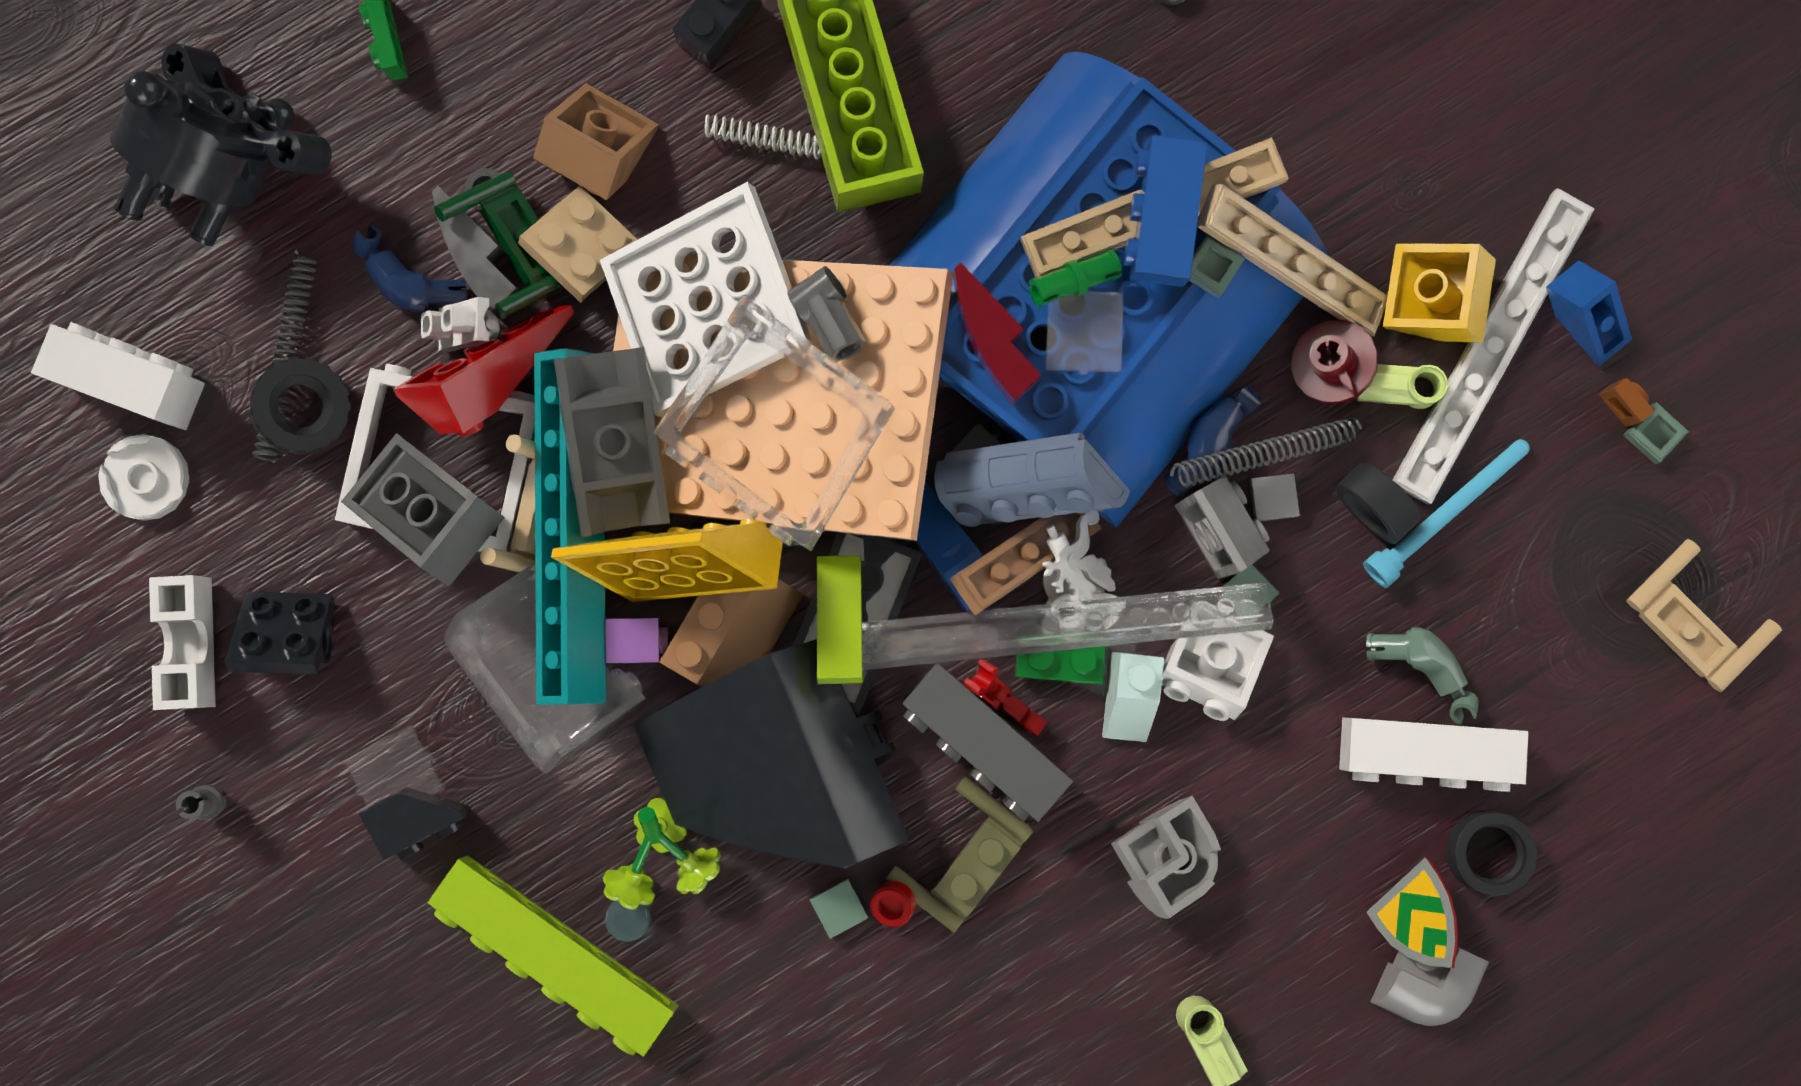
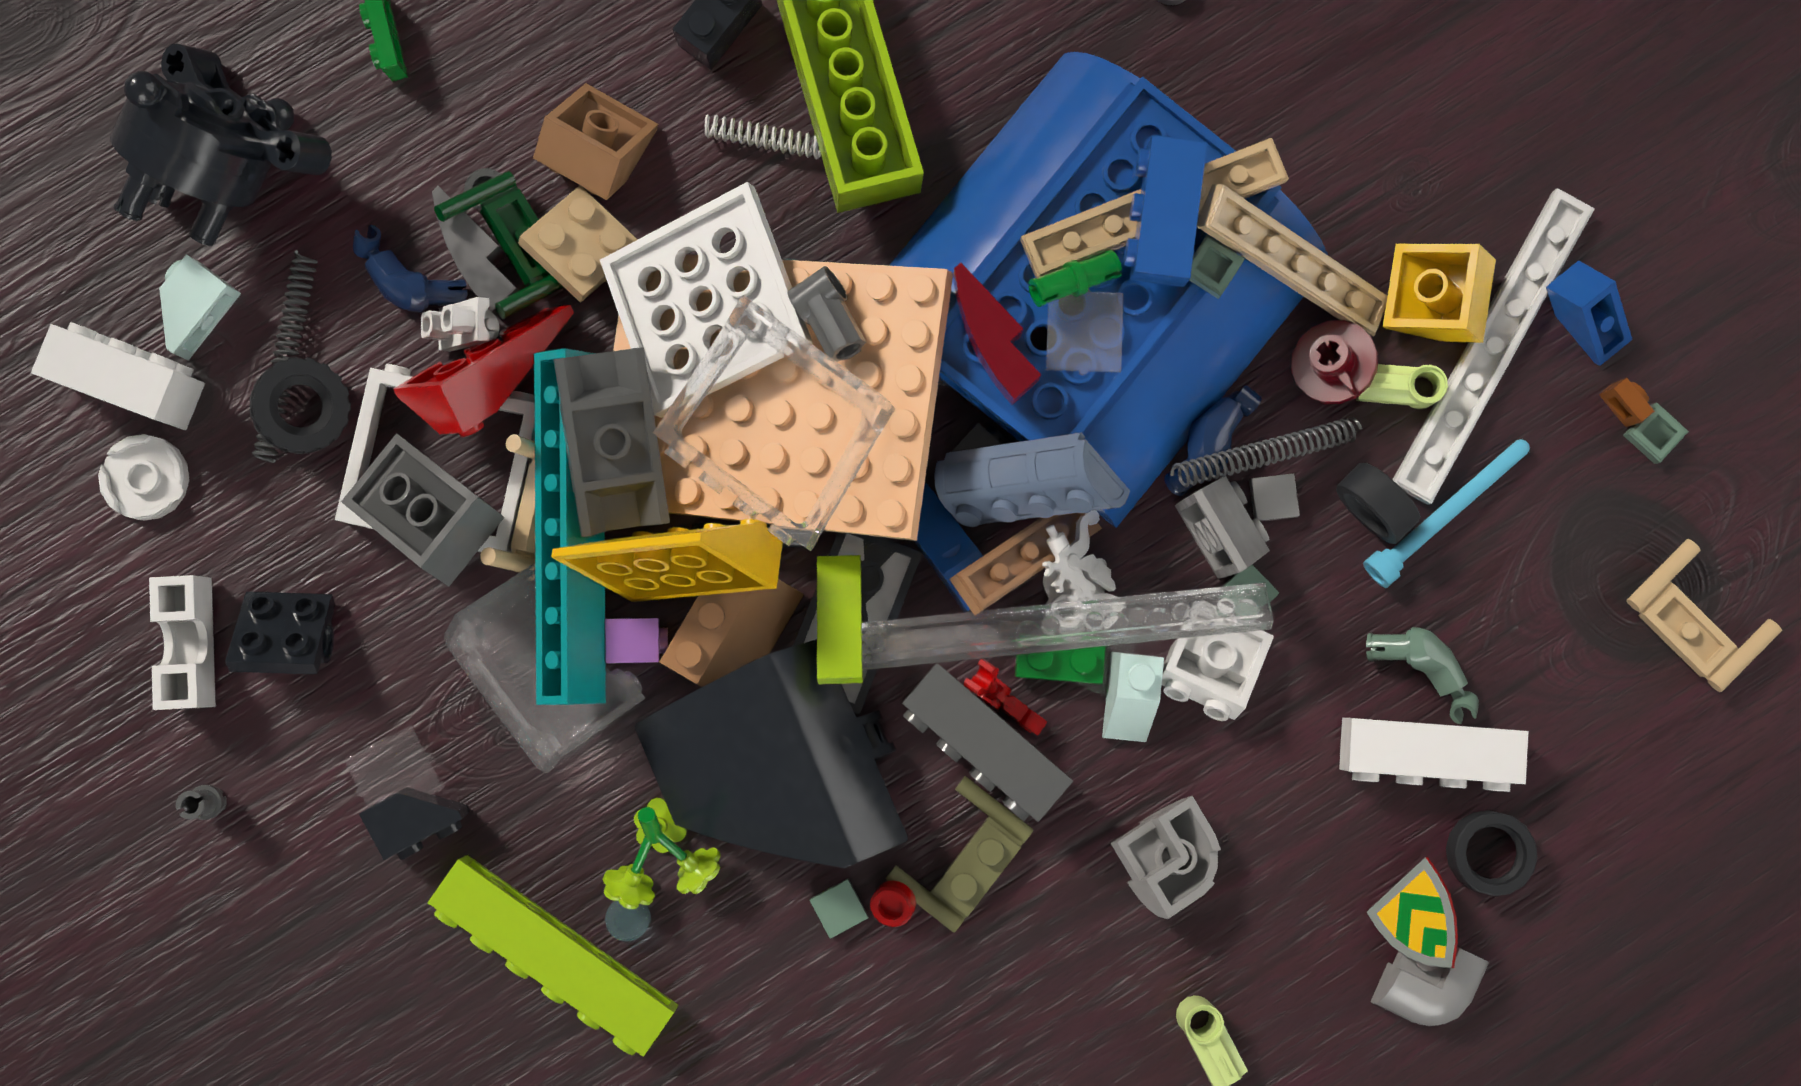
(192, 305): none -> light aqua slope

